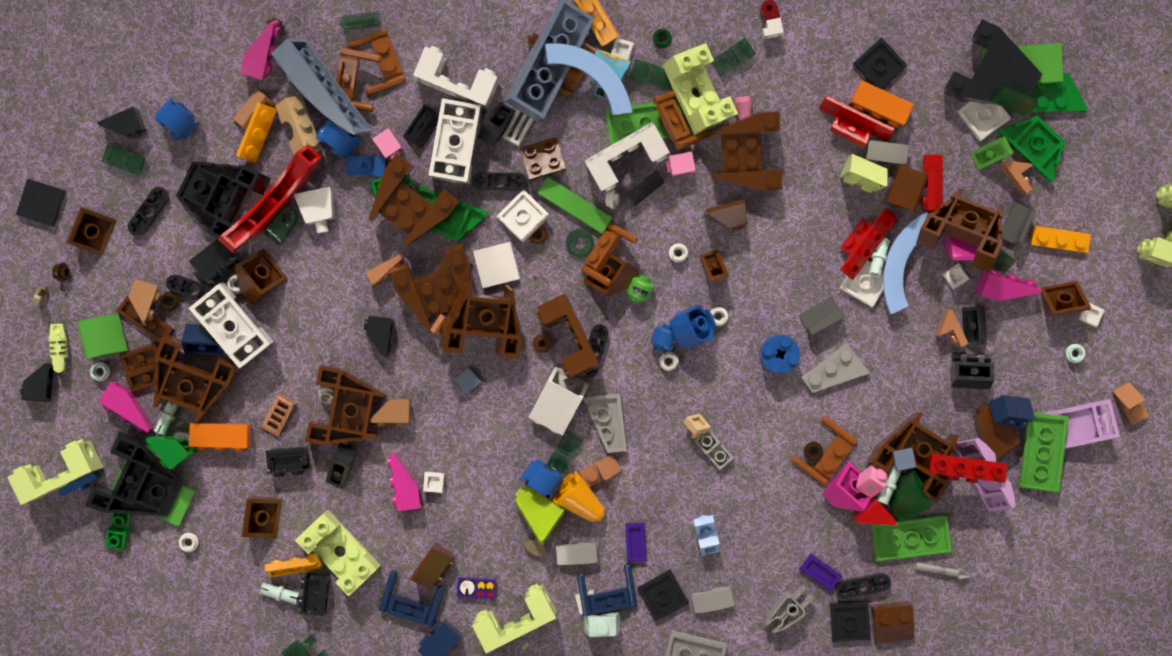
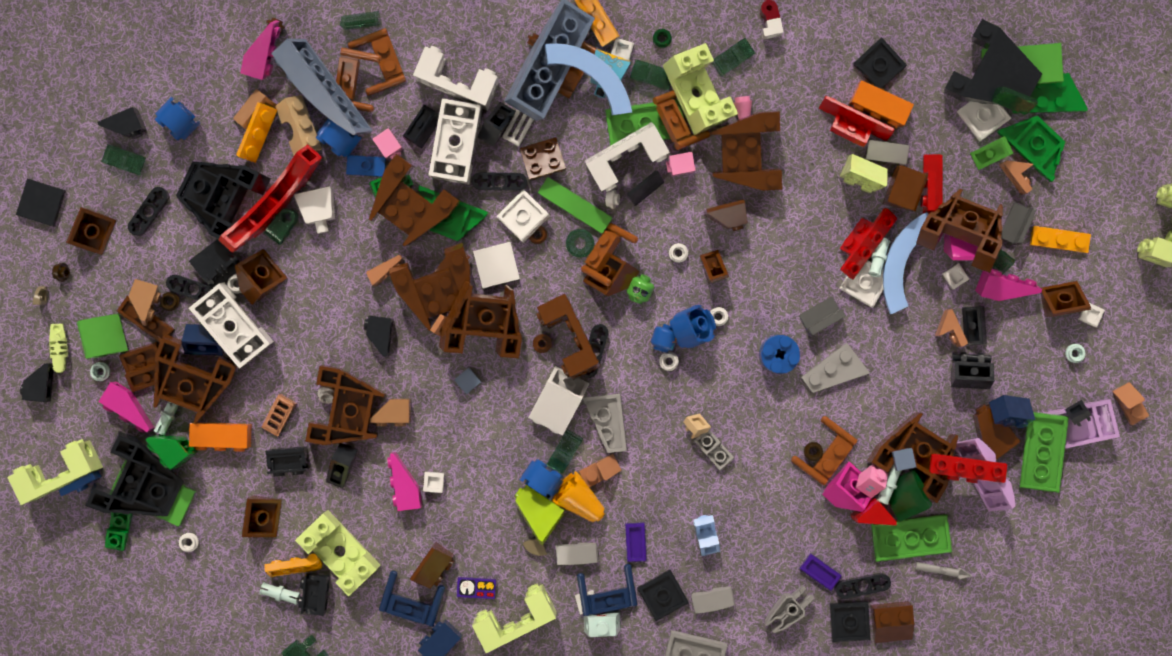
(1078, 413): none -> black tile

